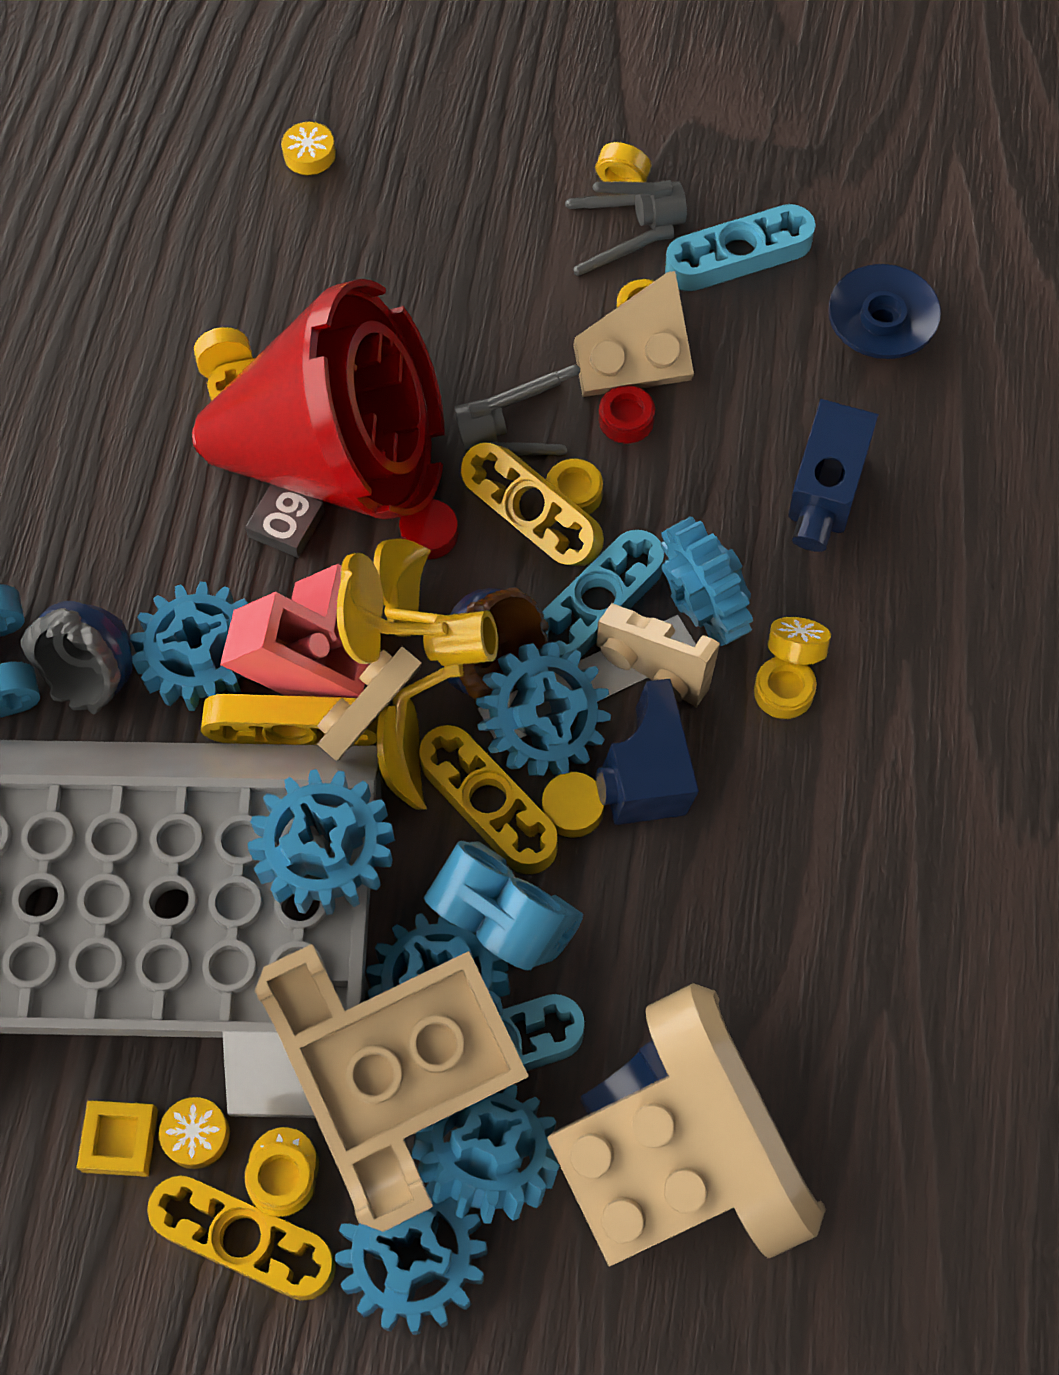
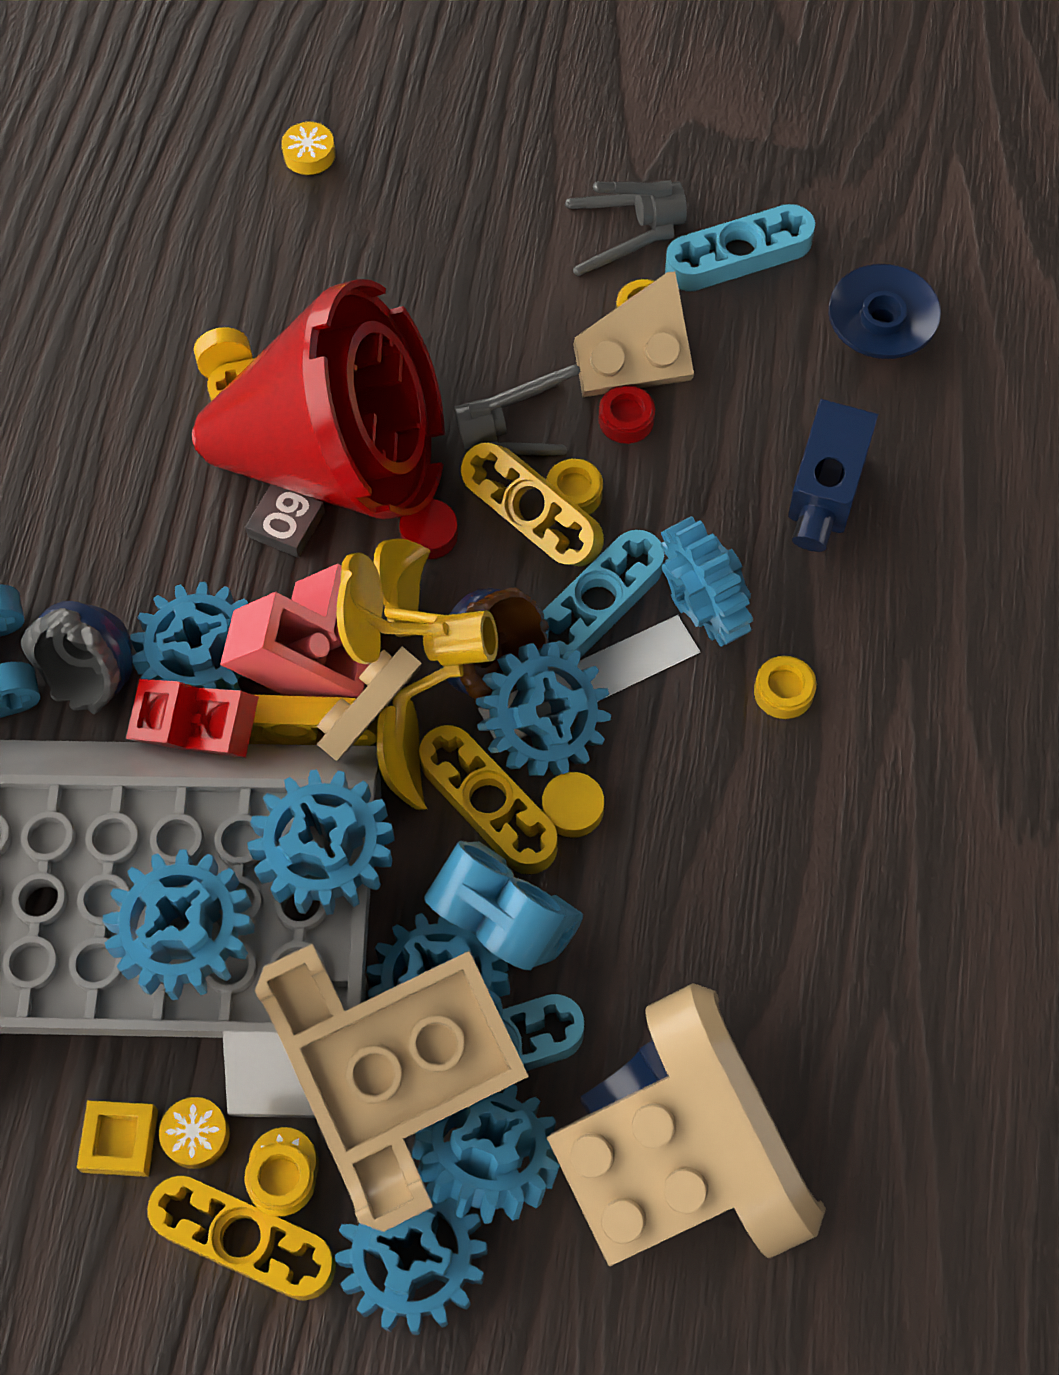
(162, 943): none -> dark azure gear
(192, 717): none -> red slope
(622, 163): yellow tile -> none
(646, 646): tan wing -> none
(651, 770): dark blue arch -> none
(799, 640): yellow tile -> none

